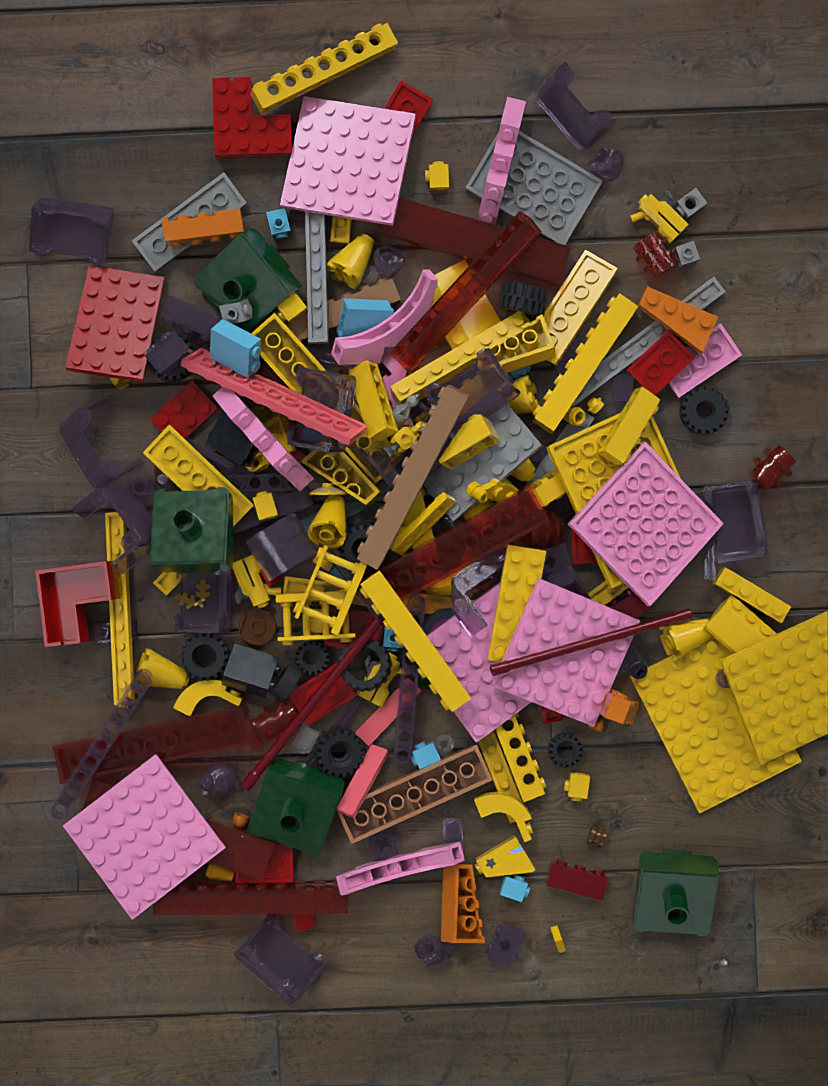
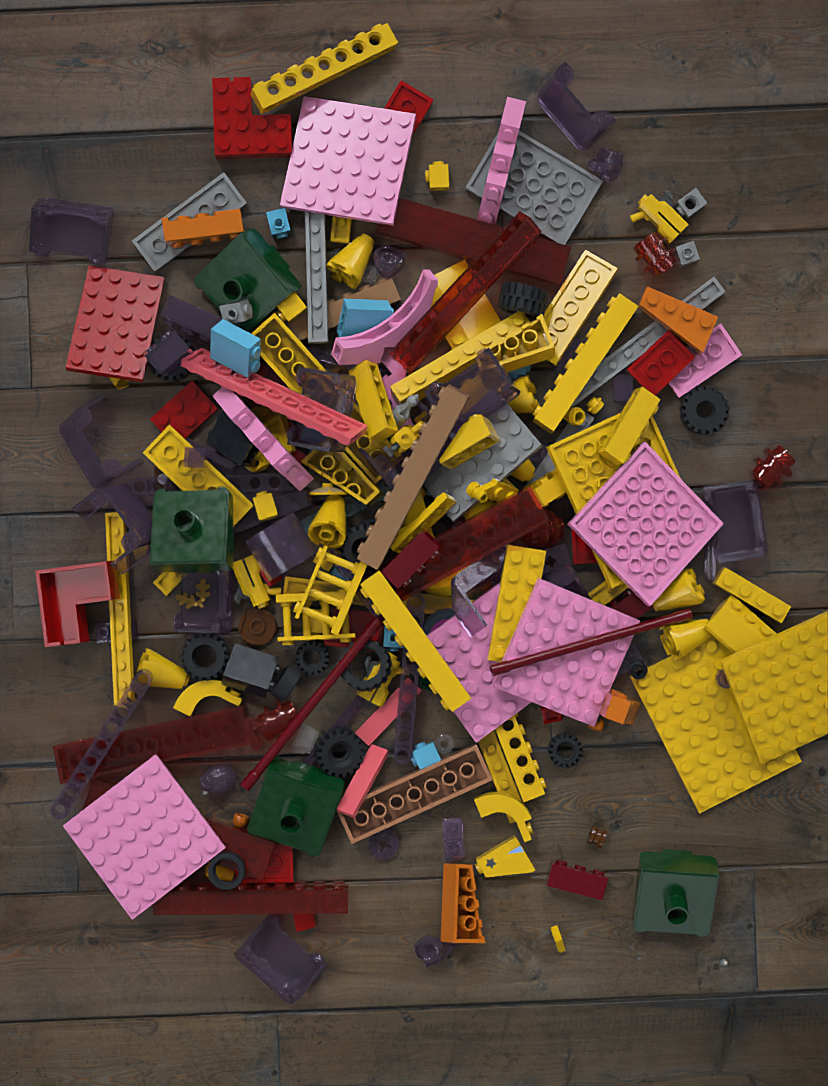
(195, 457): none -> brick
(241, 870): none -> black tyre
(334, 698): red plate -> none
(400, 866): bright pink arch -> none
(411, 559): none -> dark red brick
(514, 887): medium azure brick -> none
(514, 937): clear purple brick -> none
(577, 786): yellow brick -> none
(681, 592): none -> yellow cone

